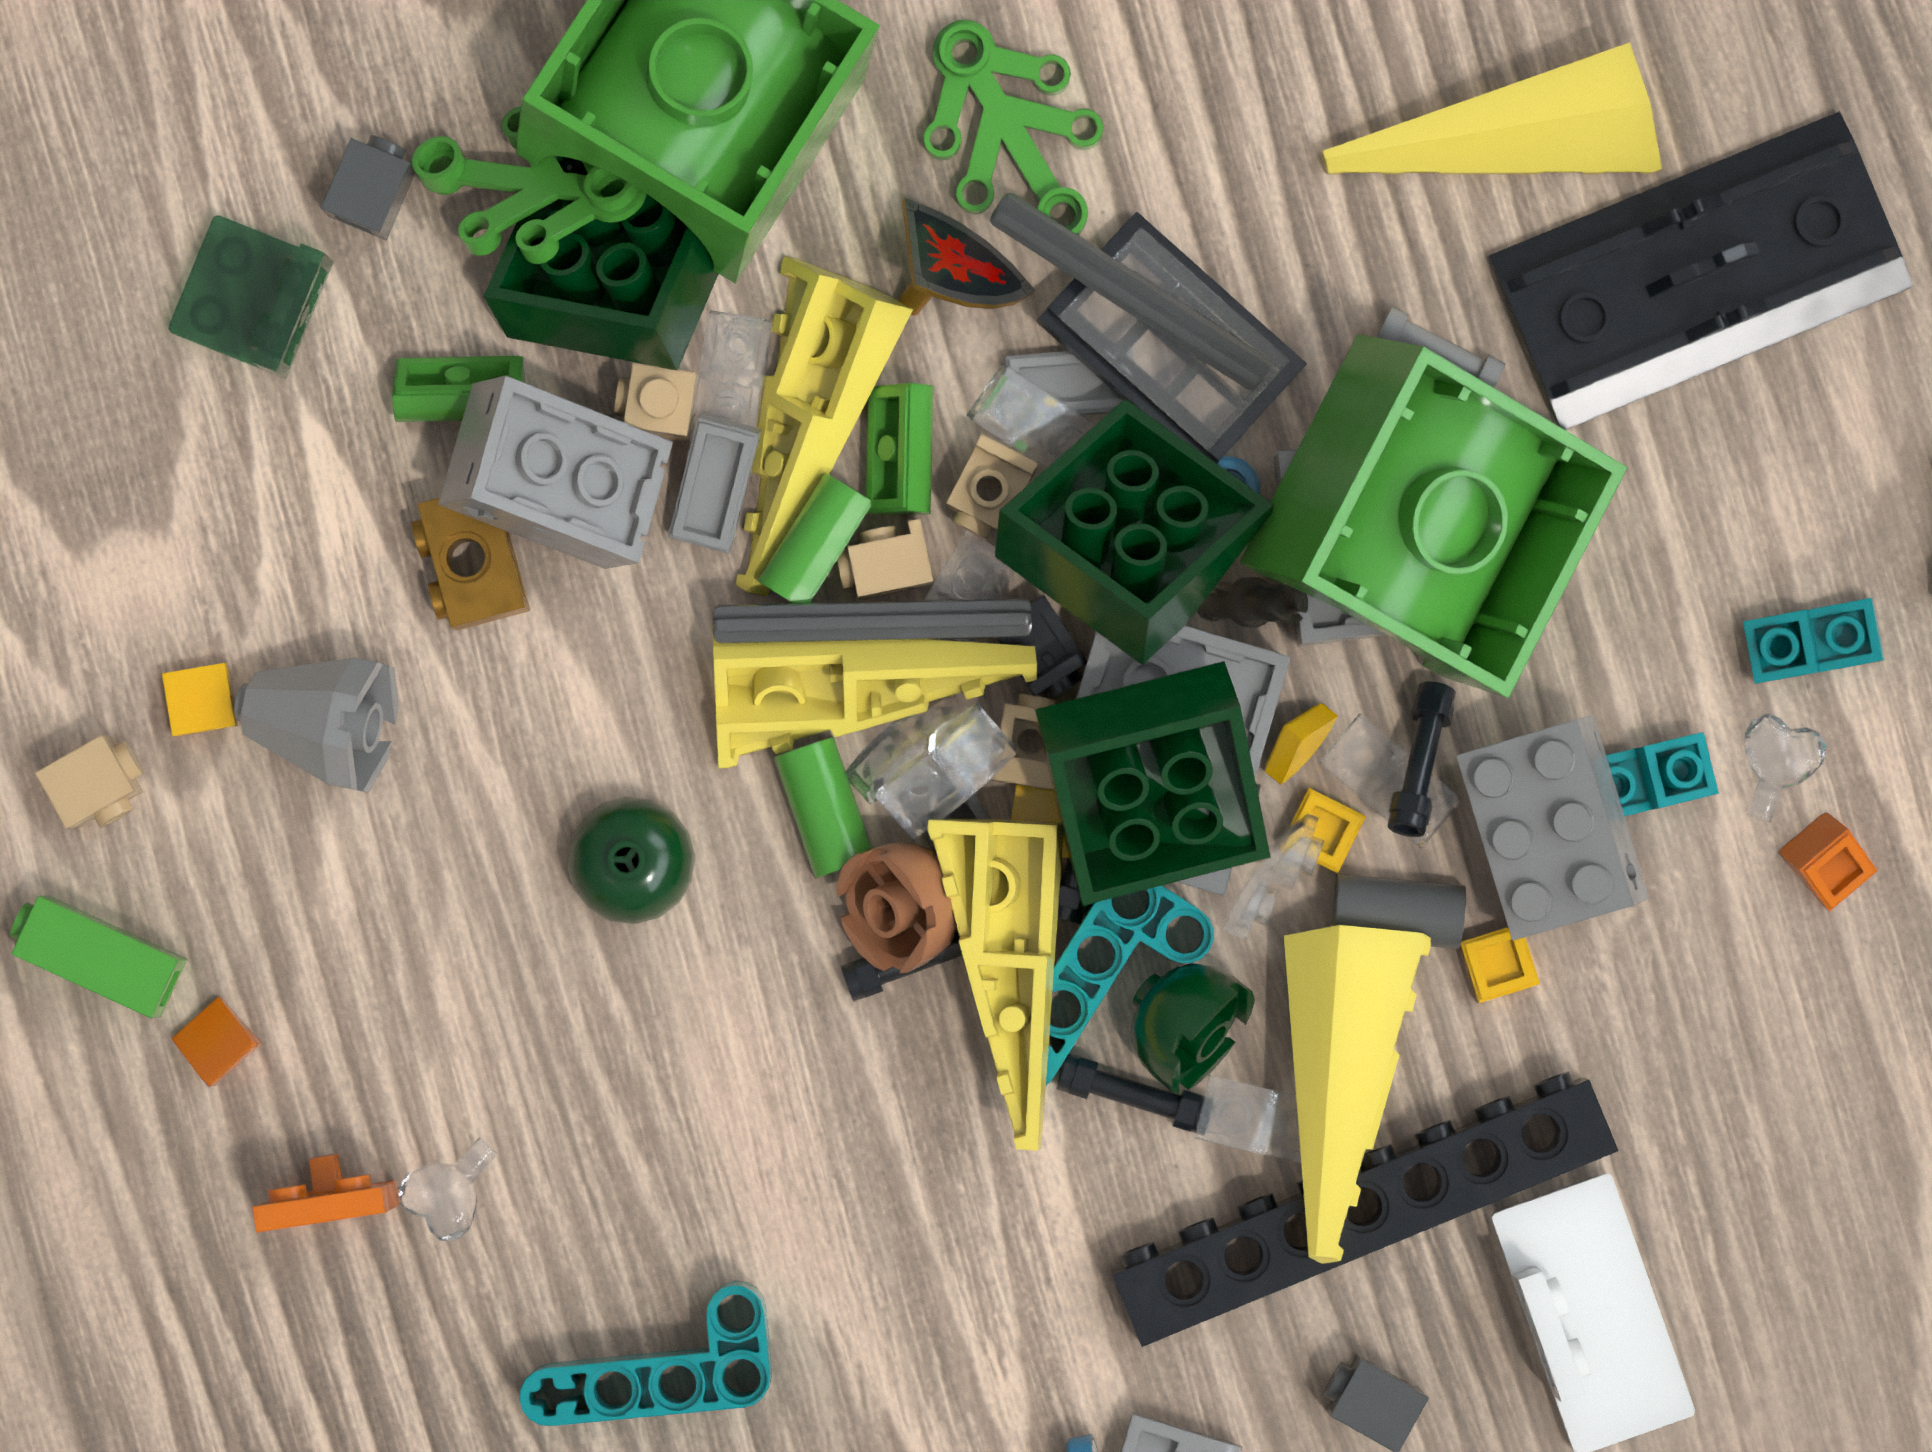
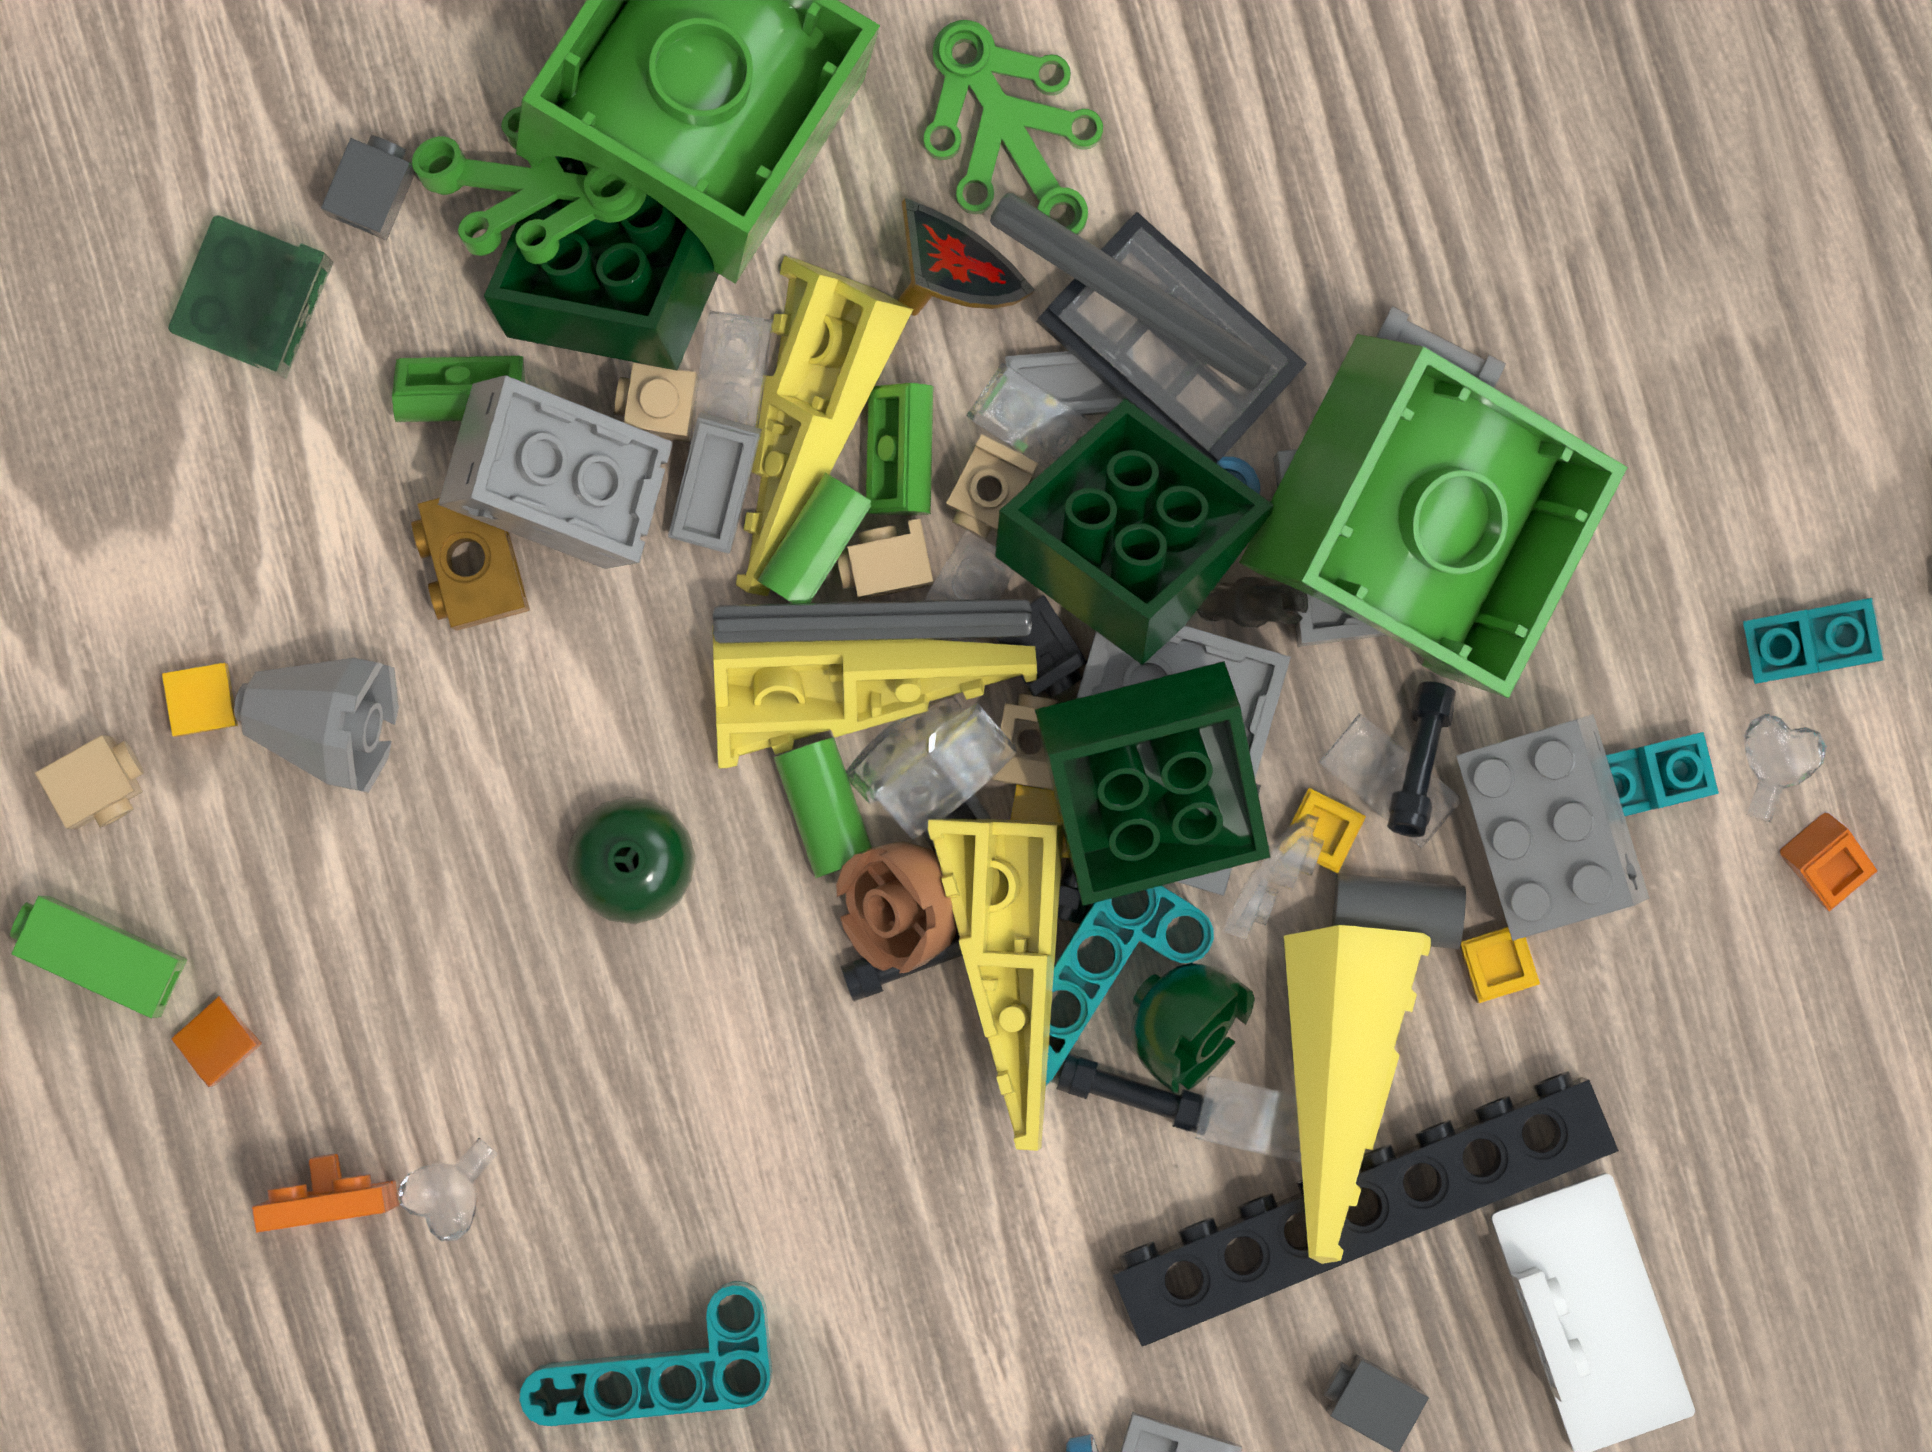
(1299, 741): yellow tile -> none
(1566, 120): light yellow wedge -> none
(1701, 271): black hinge -> none

